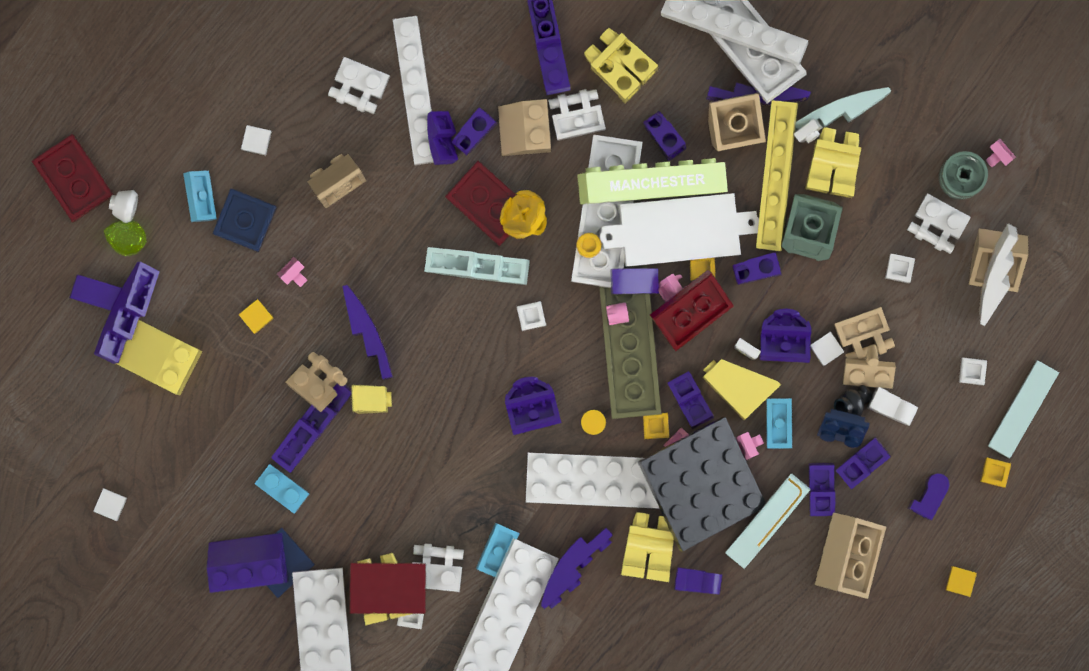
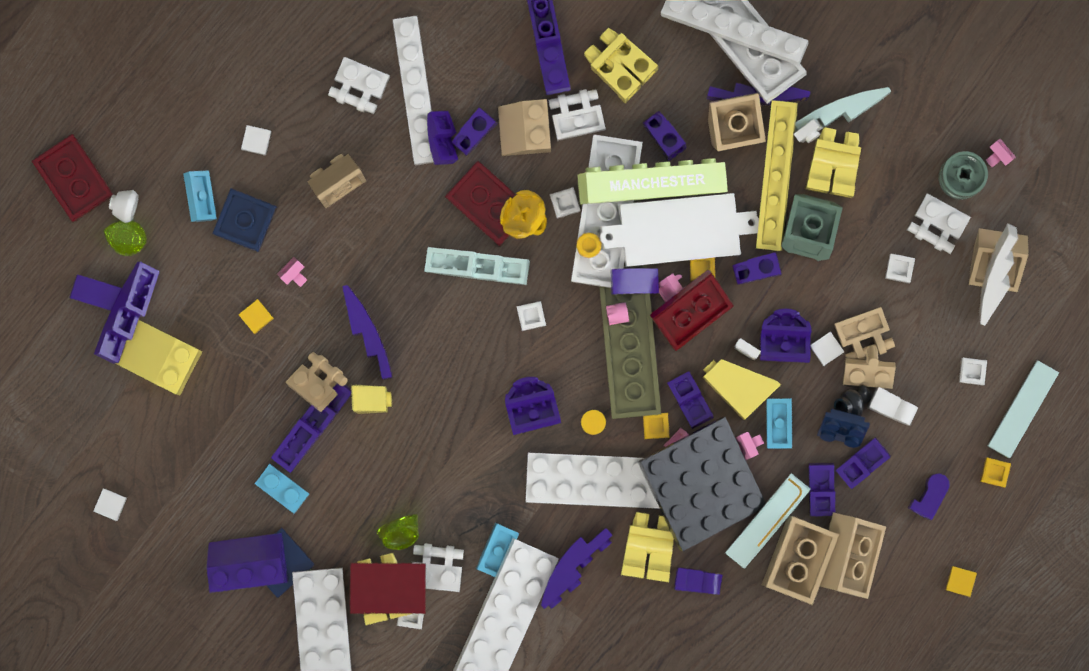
(400, 532): none -> clear neon green piece
(565, 202): none -> white tile
(800, 559): none -> tan slope

